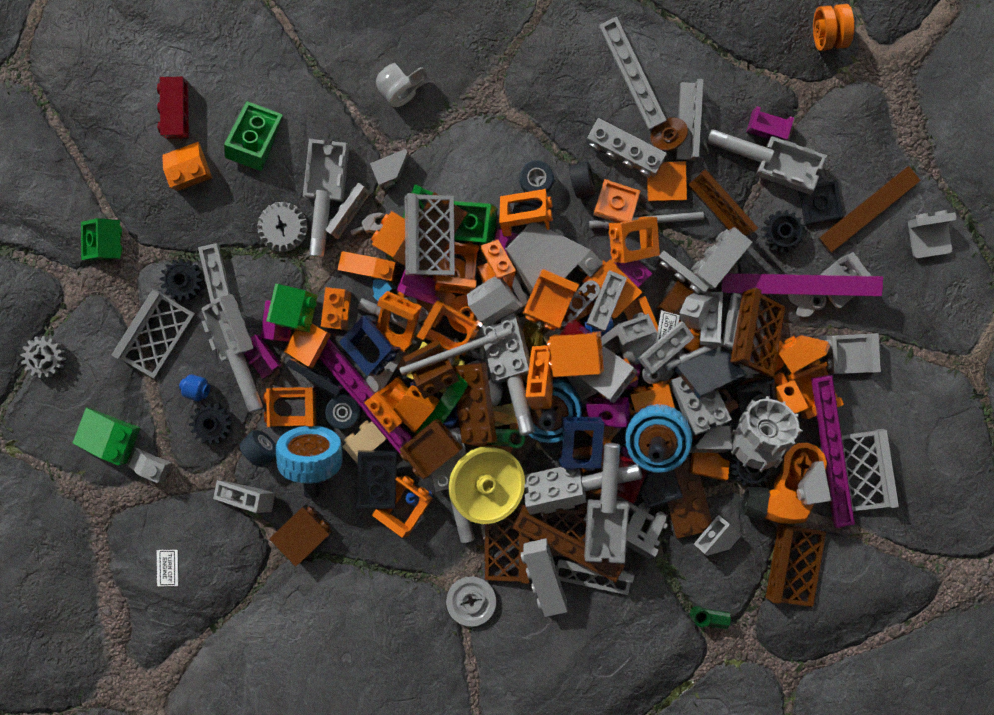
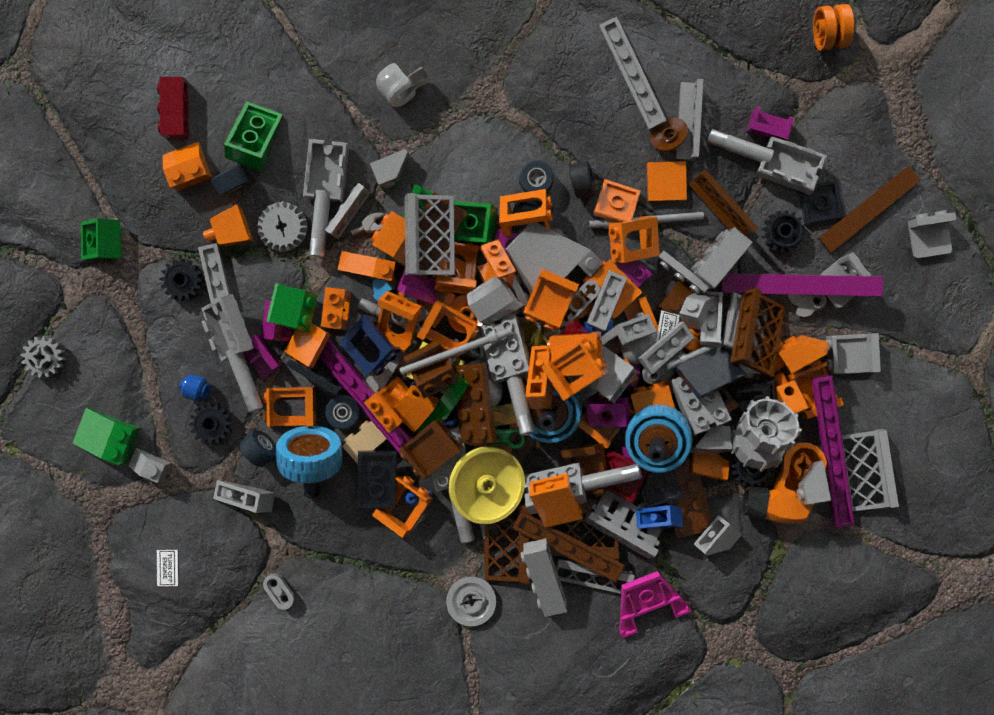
(139, 323): light grey fence -> none
(229, 228): none -> orange torso
(230, 180): none -> black wheel
(278, 591): none -> light grey plate
(301, 534): reddish brown panel -> none
(555, 500): none -> orange panel
(558, 380): none -> orange panel
(581, 423): dark blue panel -> none
(607, 517): light grey piece -> none
(626, 148): light grey brick -> none
(647, 595): none -> dark pink wing
(659, 517): none -> blue slope
(711, 617): dark green piece -> none
(780, 565): reddish brown fence -> none

